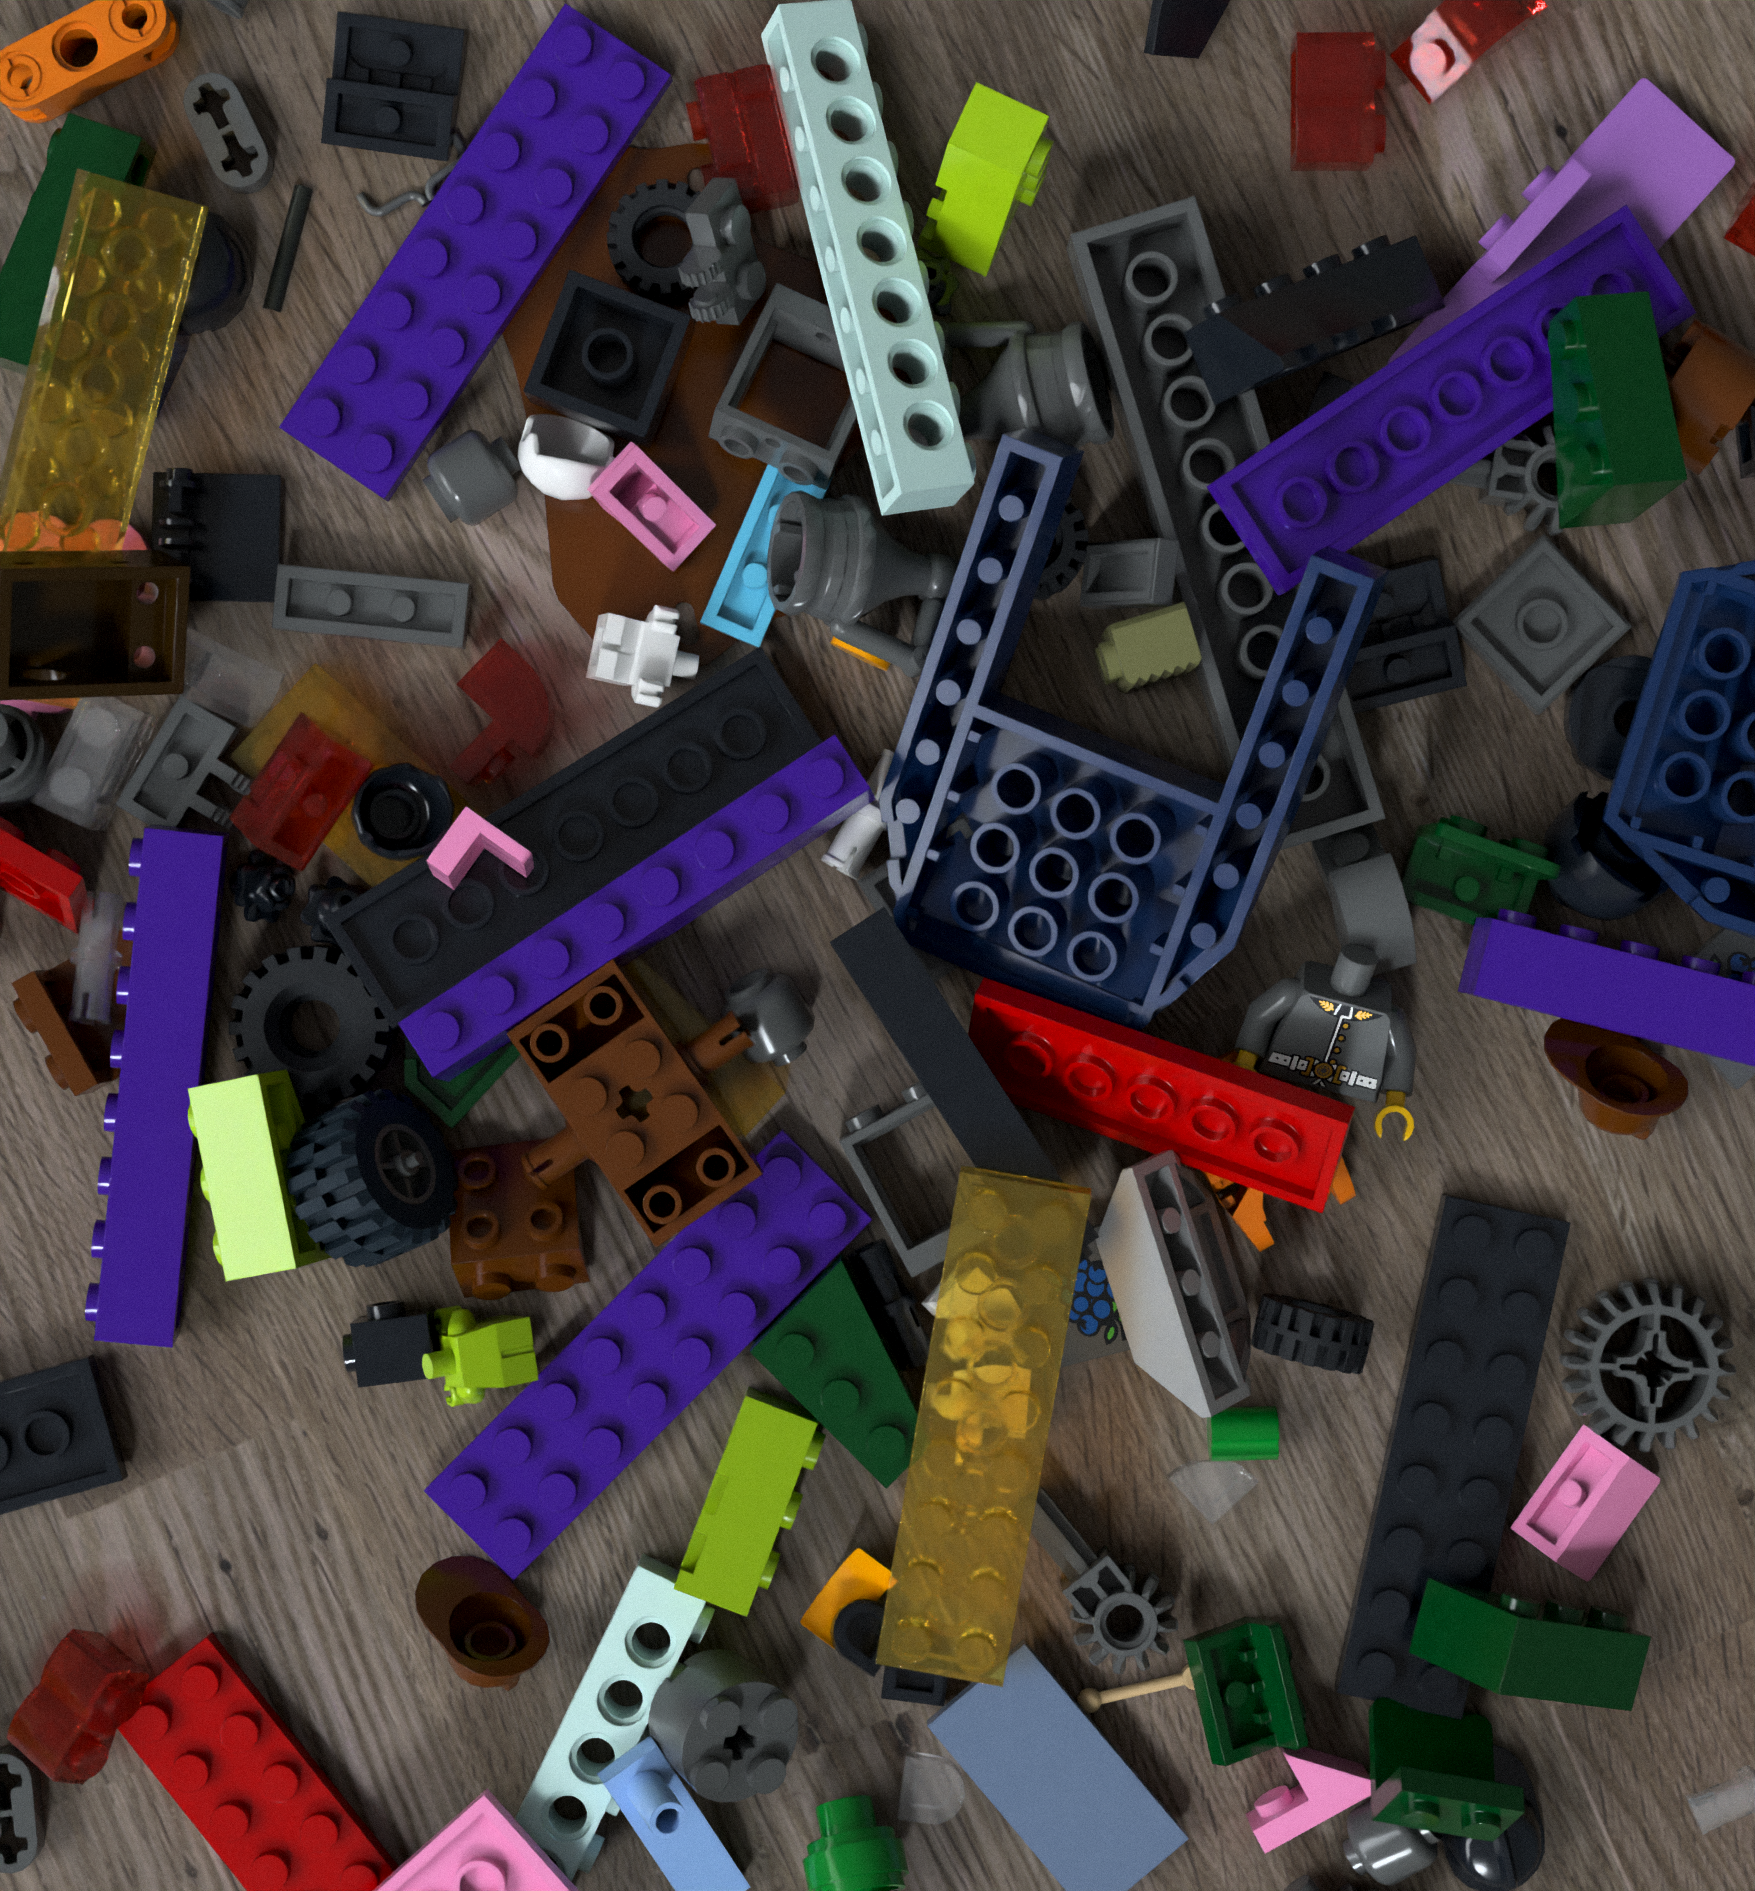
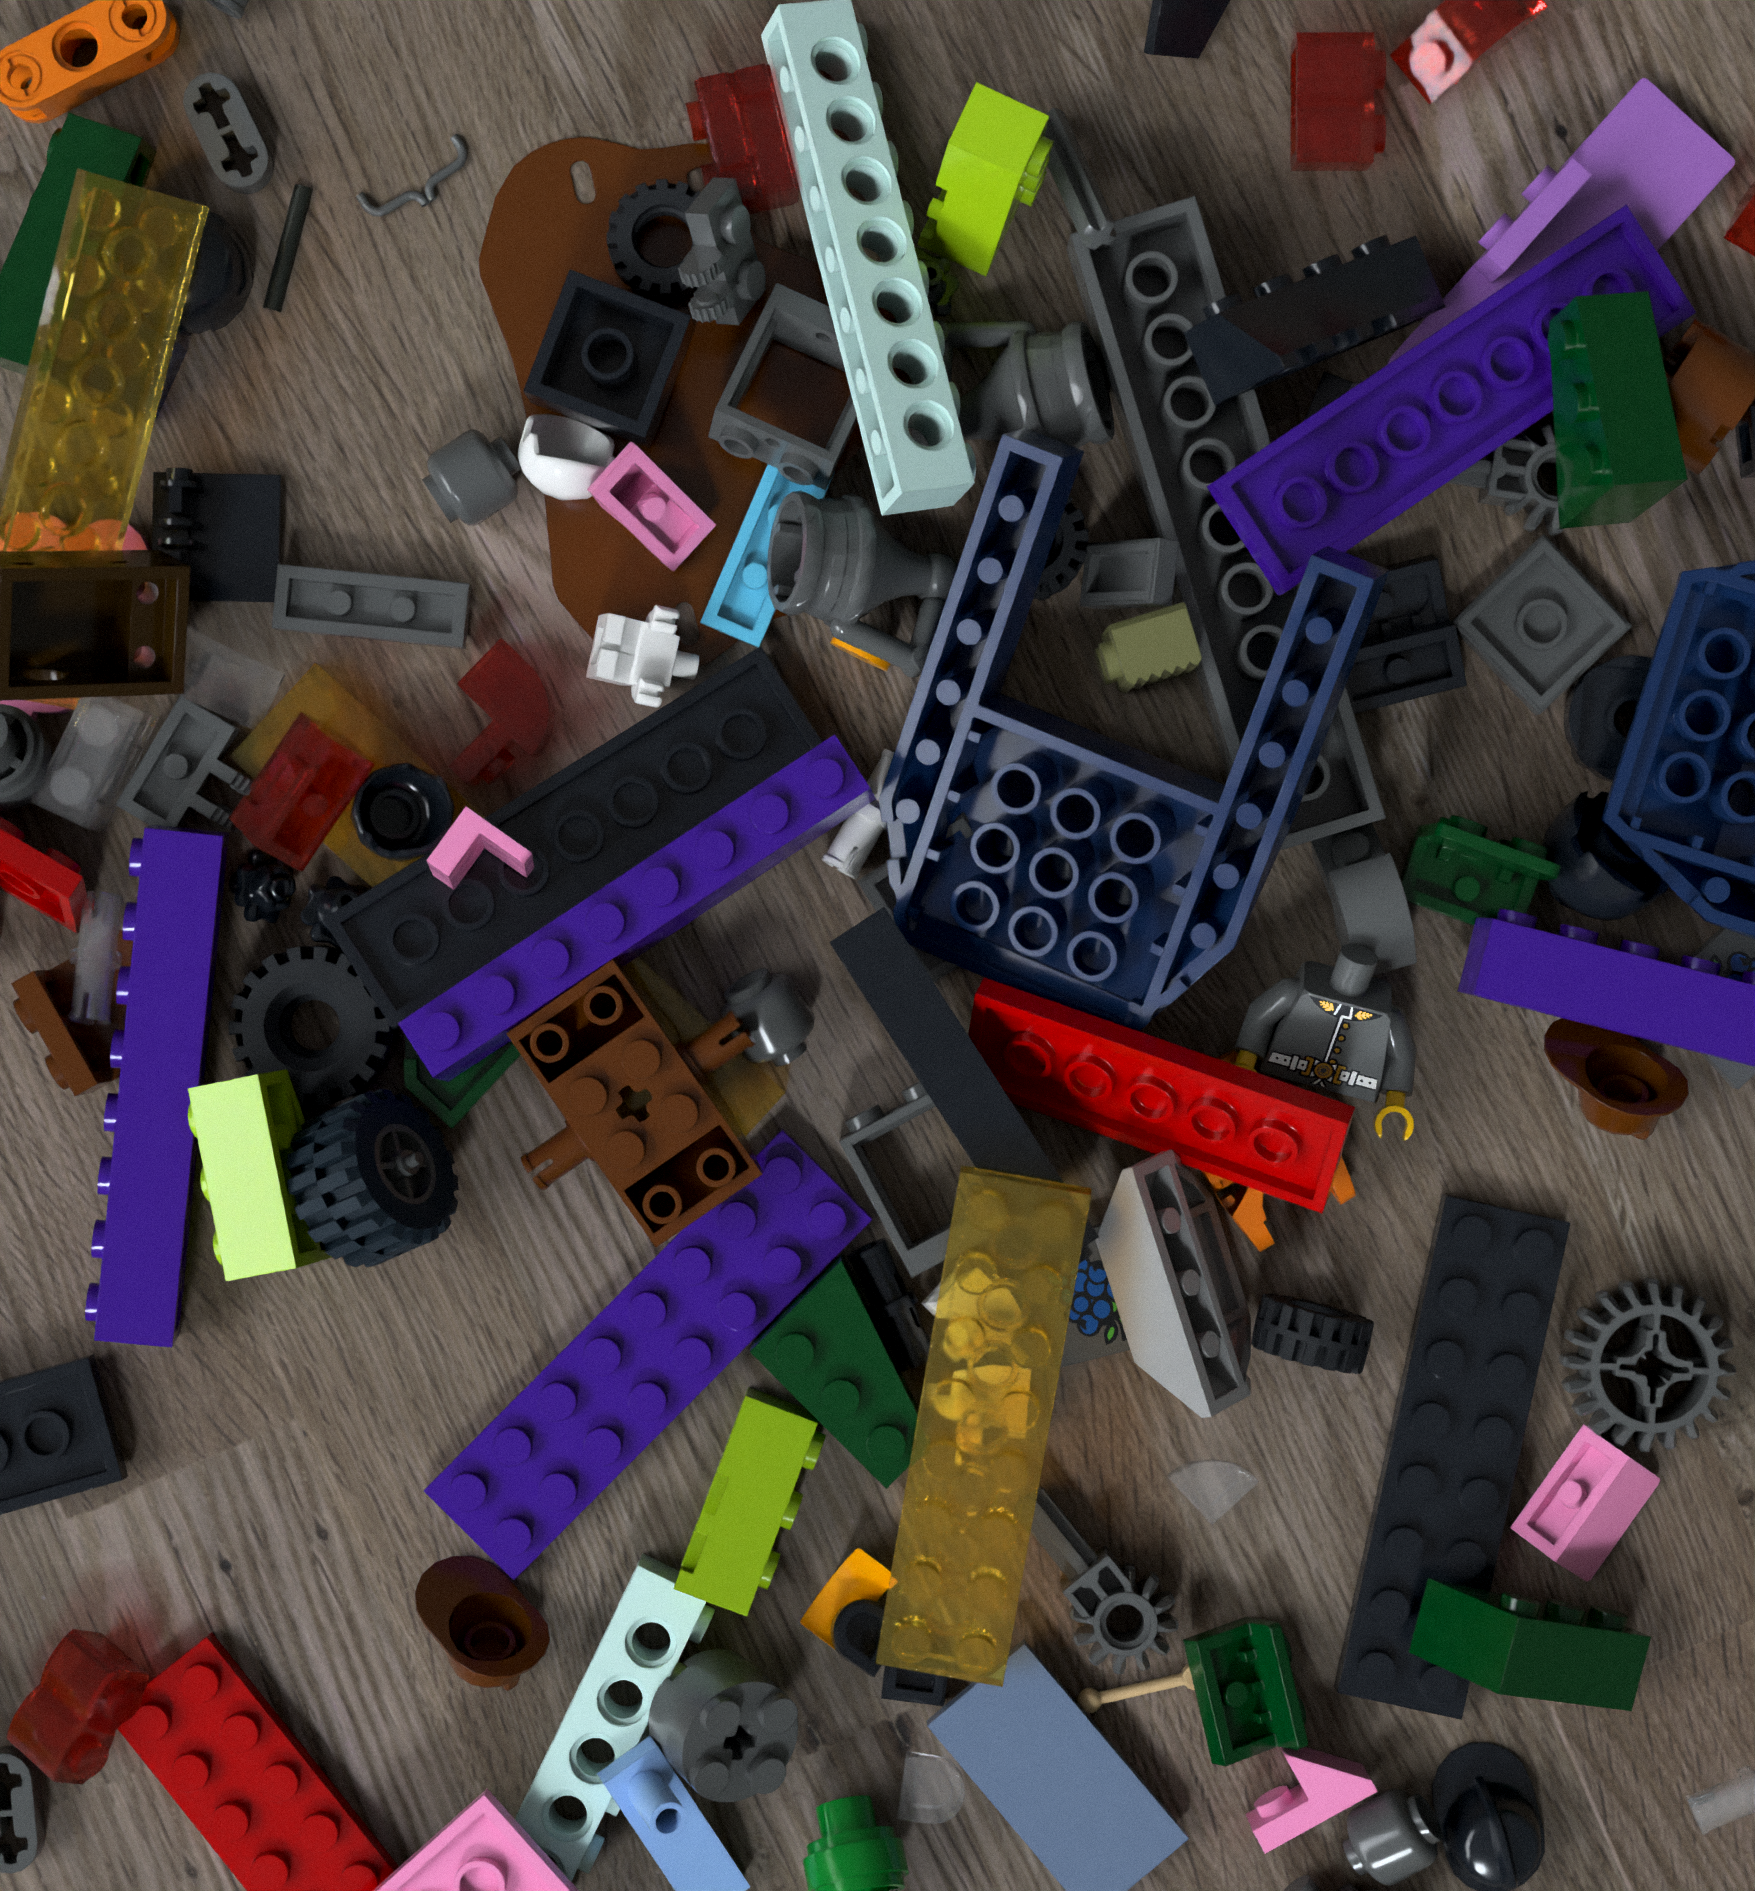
(390, 1343): black brick -> none
(394, 86): black slope -> none
(476, 252): dark purple plate -> none
(480, 1354): lime piece -> none
(509, 1229): reddish brown bracket -> none
(1078, 184): none -> dark grey axle
(1244, 1434): green piece -> none
(1437, 1773): dark green bracket -> none

